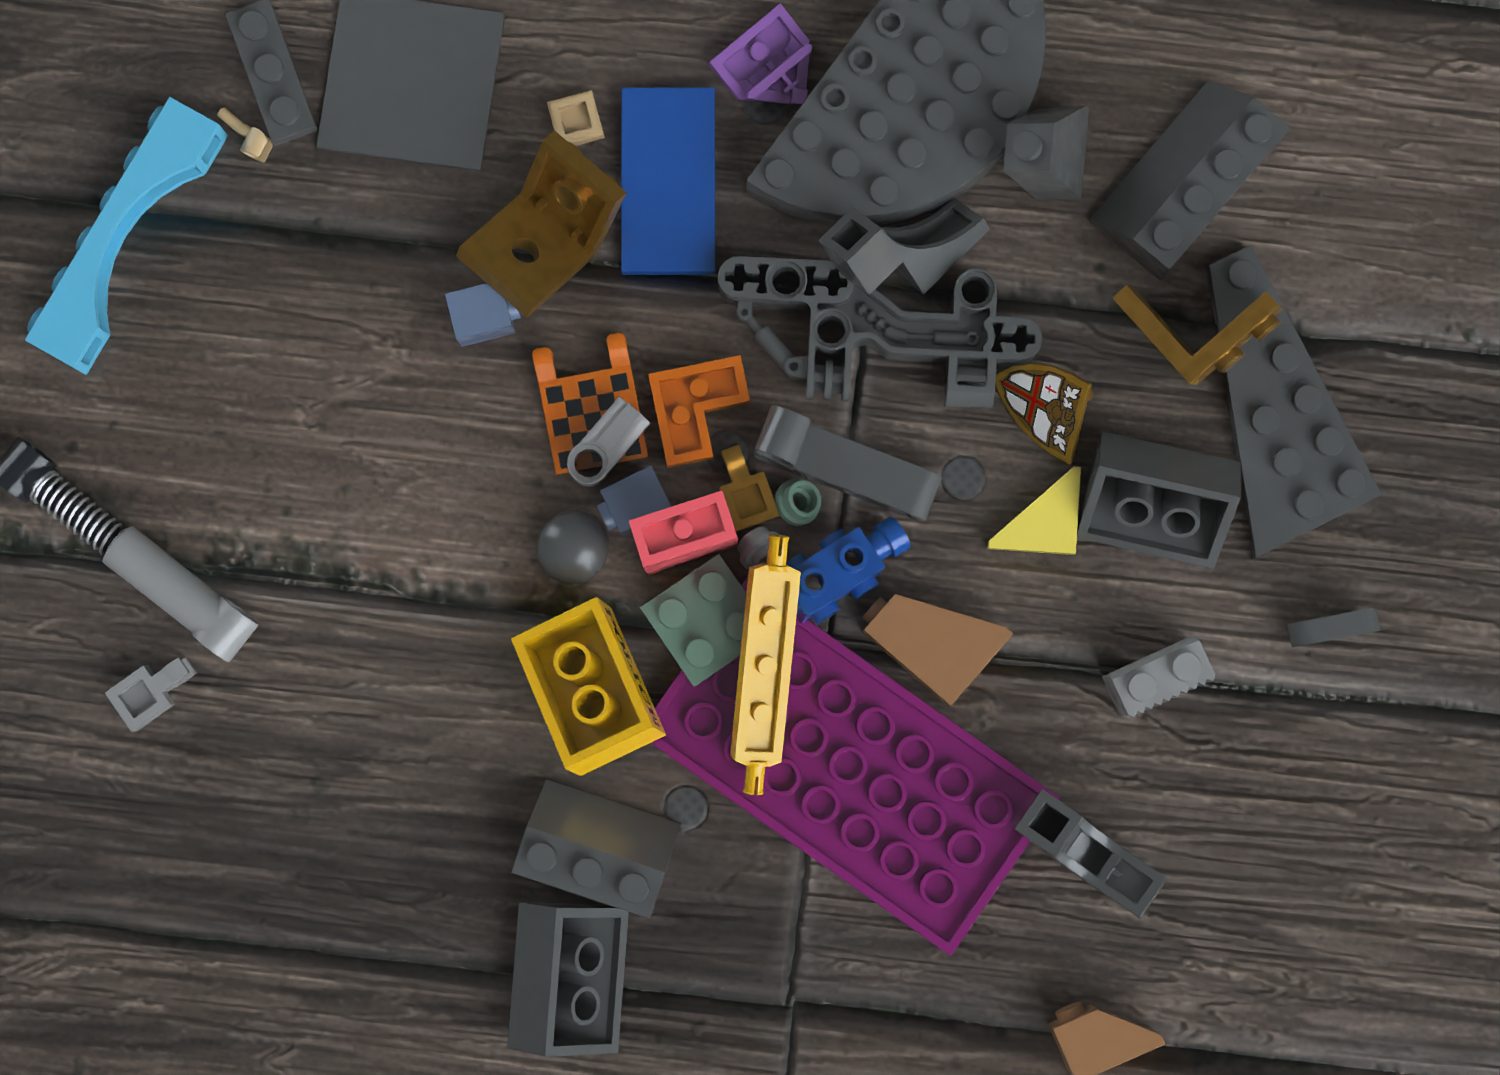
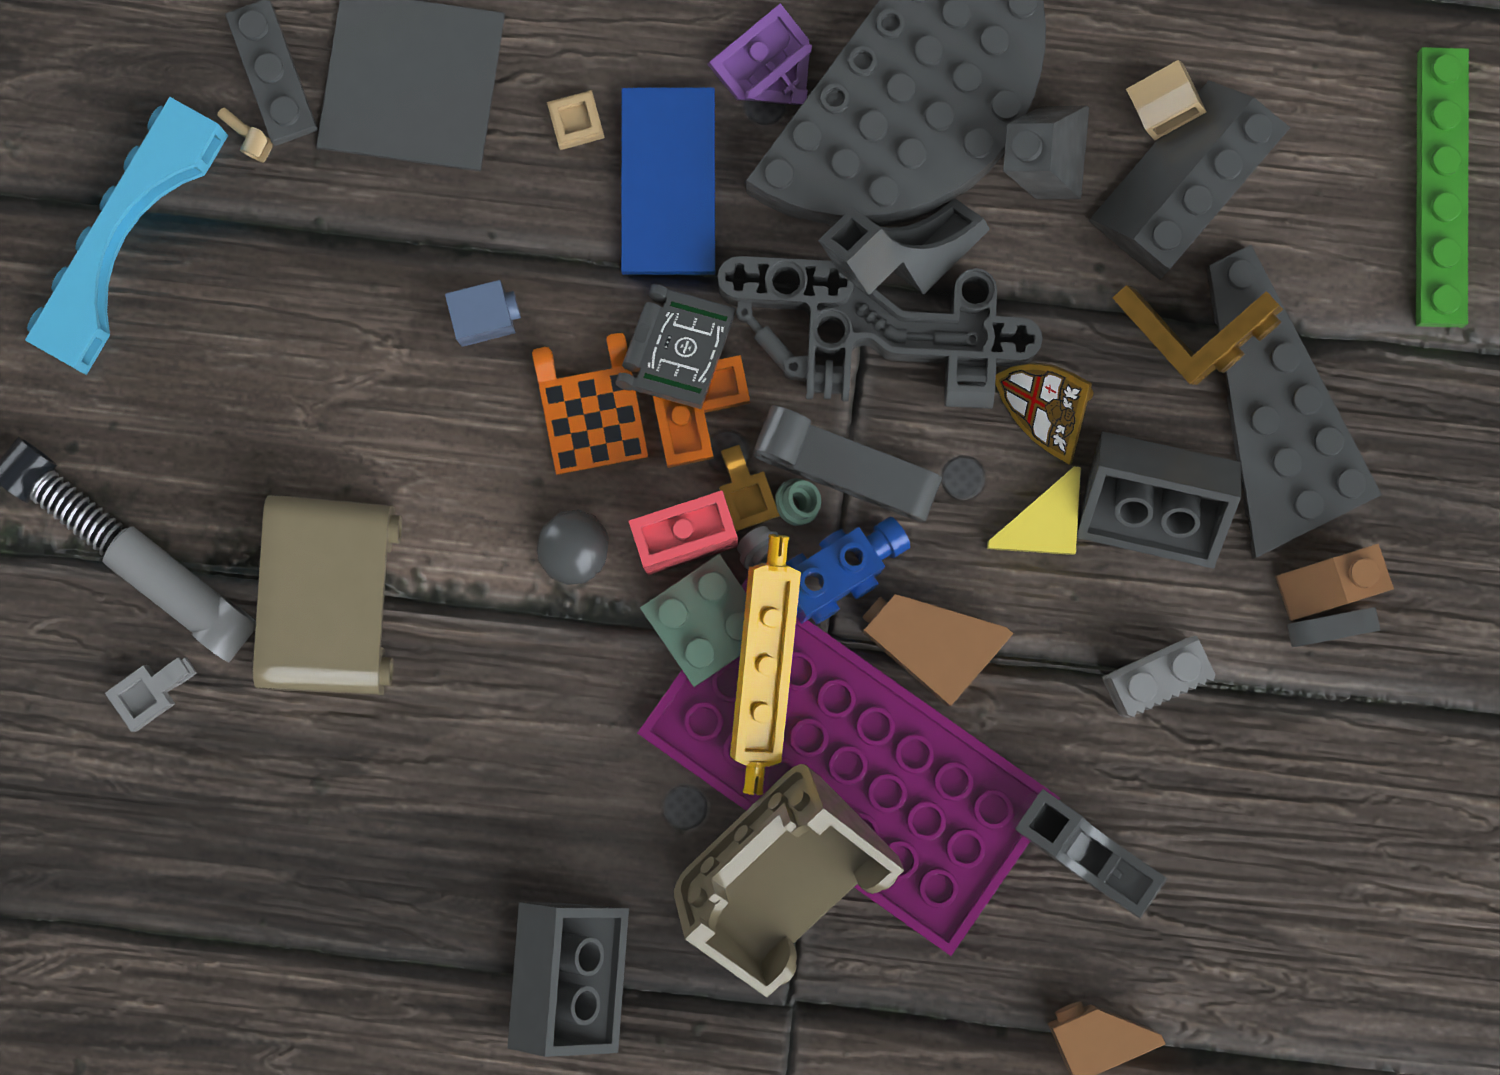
(323, 596): none -> dark tan windscreen
(547, 222): pearl gold bracket -> none
(588, 687): yellow brick -> none
(597, 848): dark grey slope -> none
(609, 439): light grey piece -> none
(631, 499): sand blue brick -> none
(676, 347): none -> dark grey piece
(778, 877): none -> dark tan windscreen
(1166, 100): none -> tan piece
(1334, 582): none -> medium nougat slope
(1442, 187): none -> bright green plate

